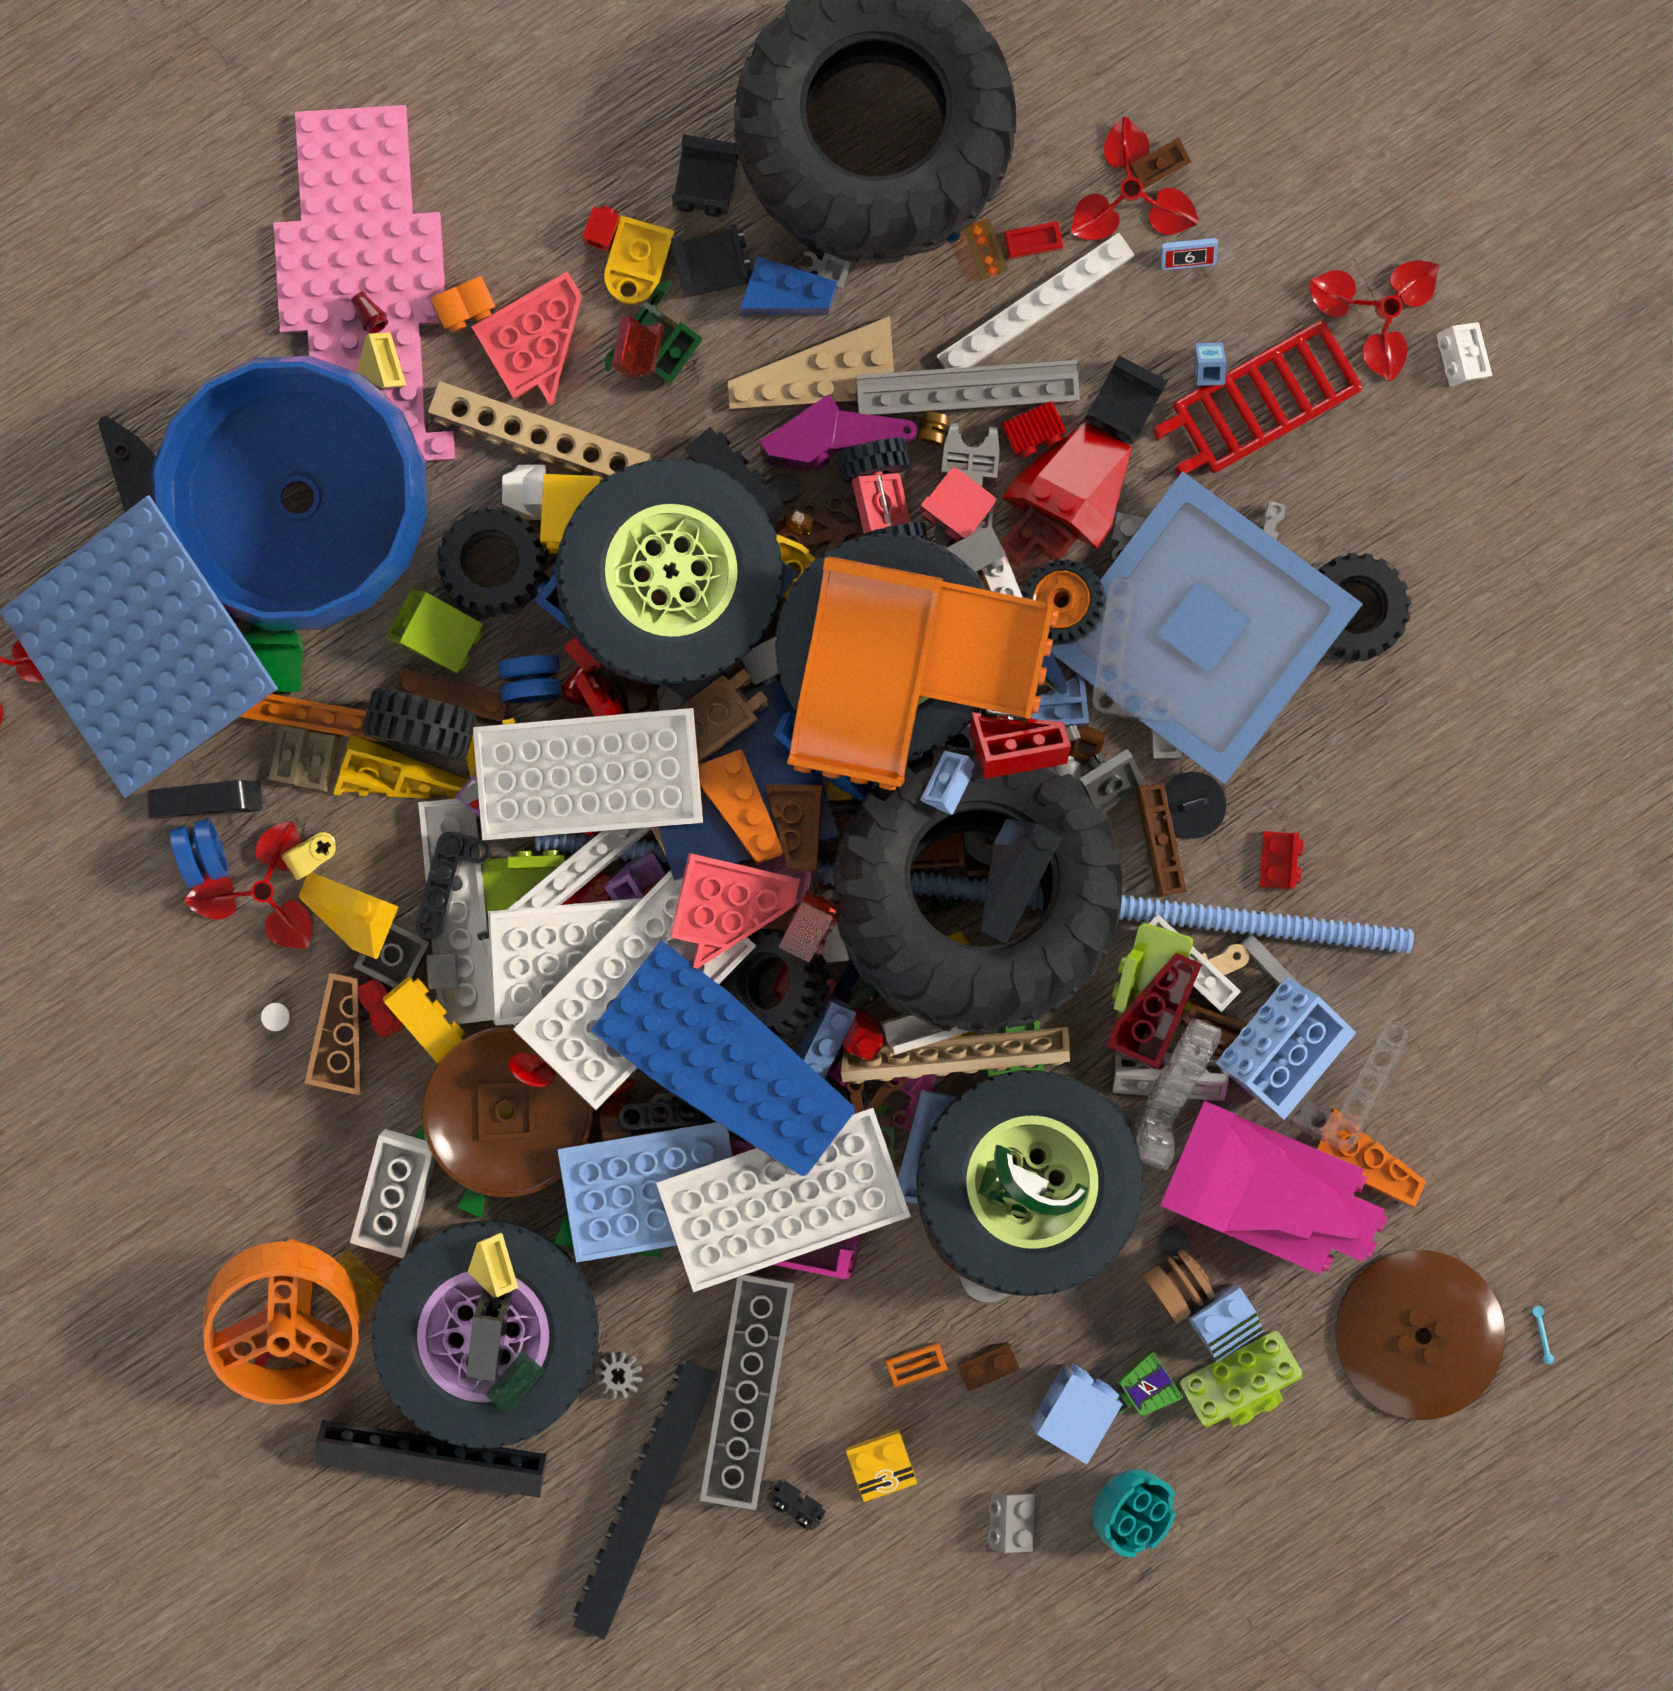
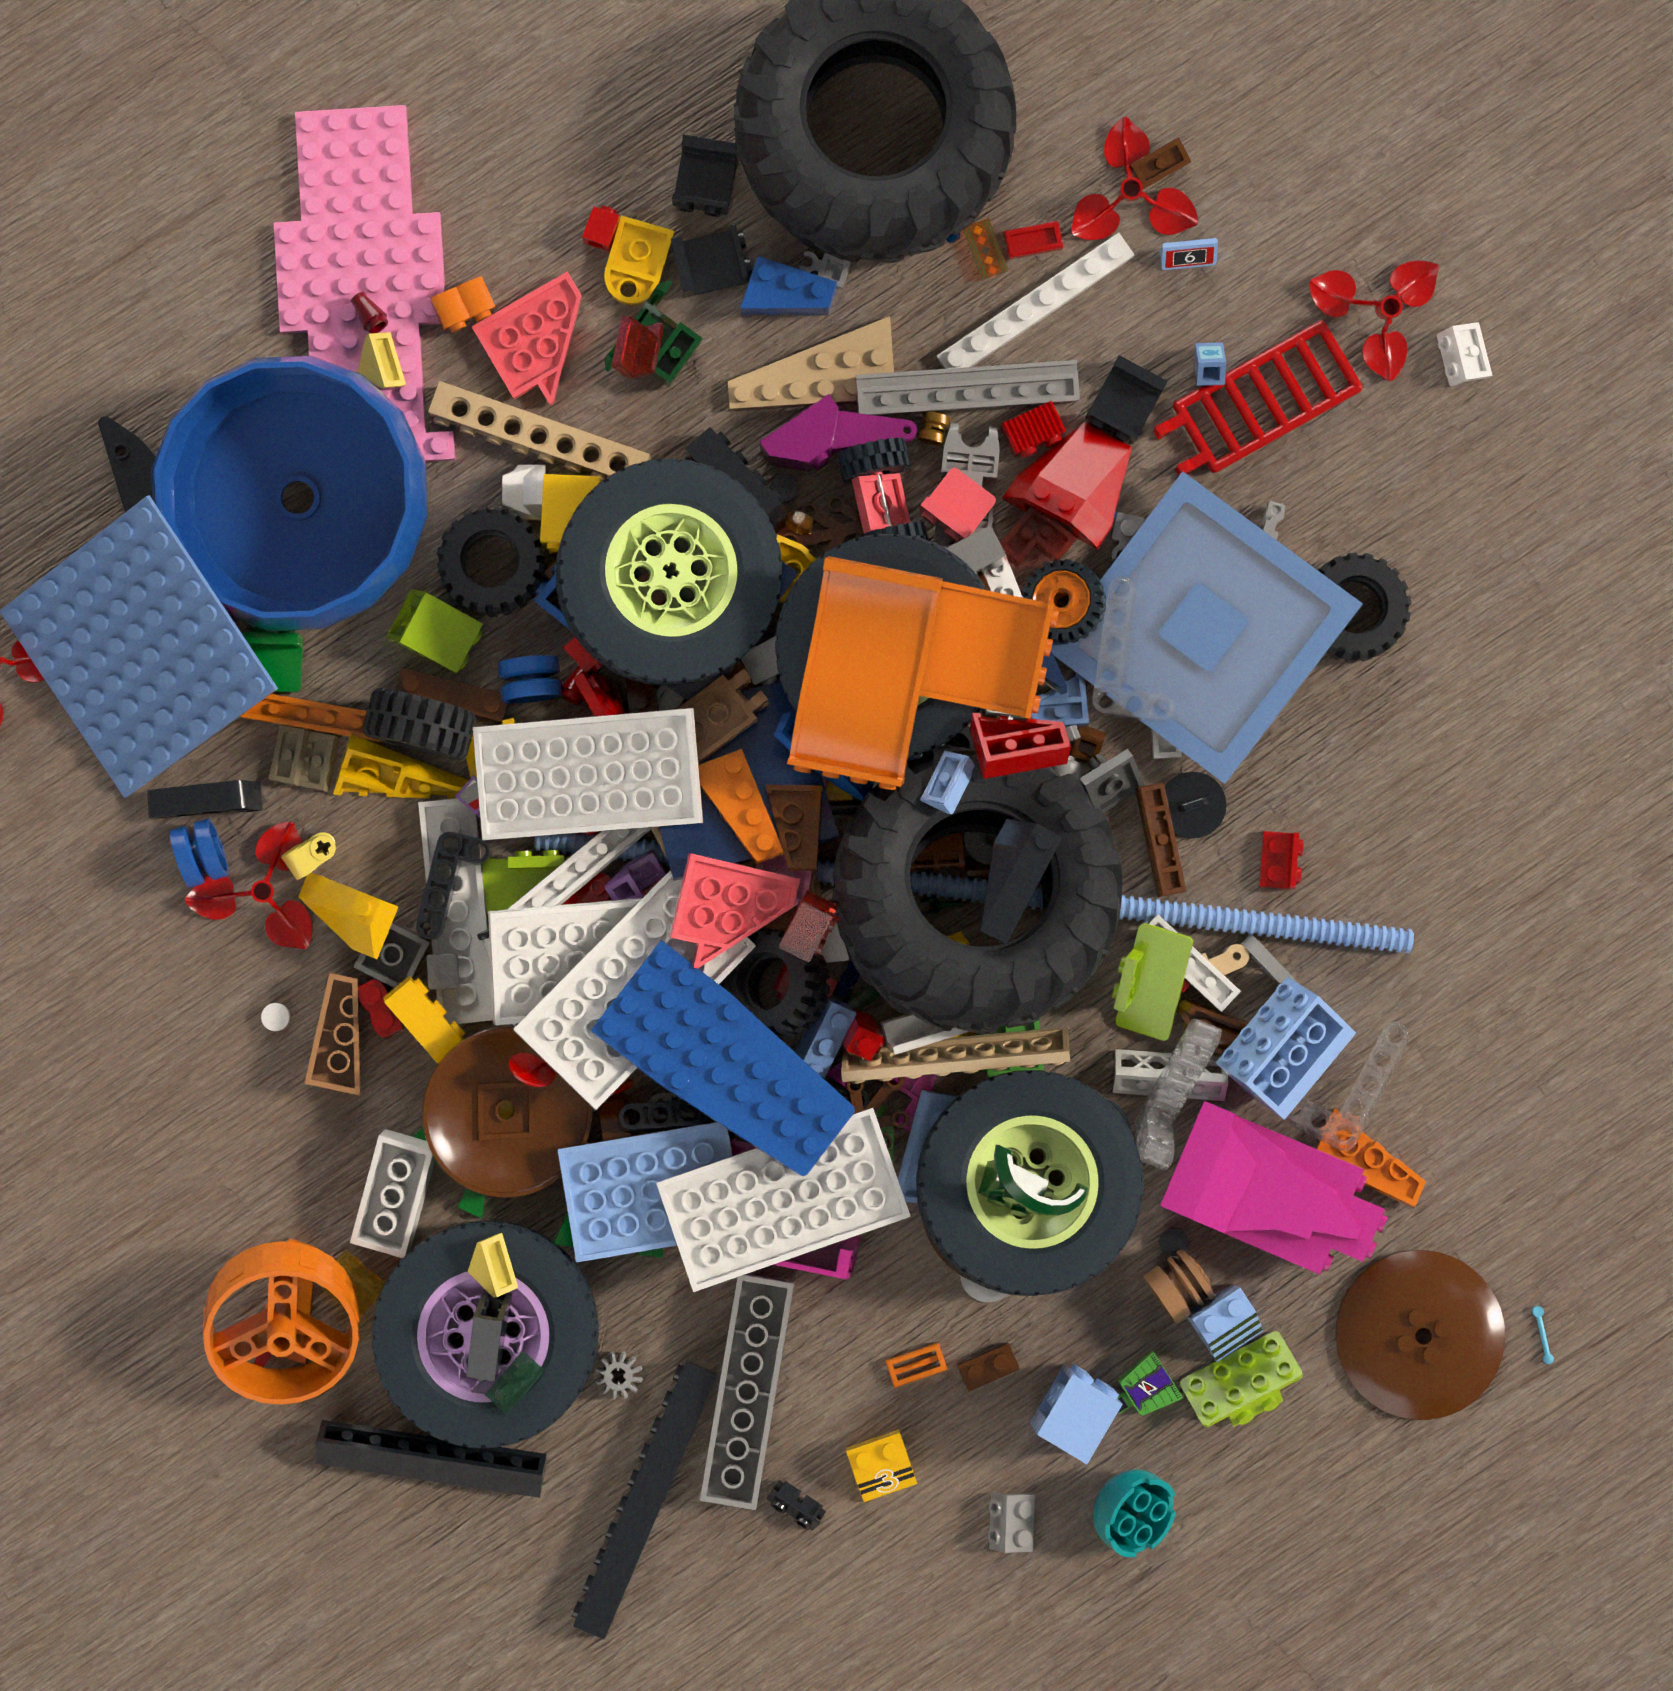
(1152, 1017): dark red wedge -> none

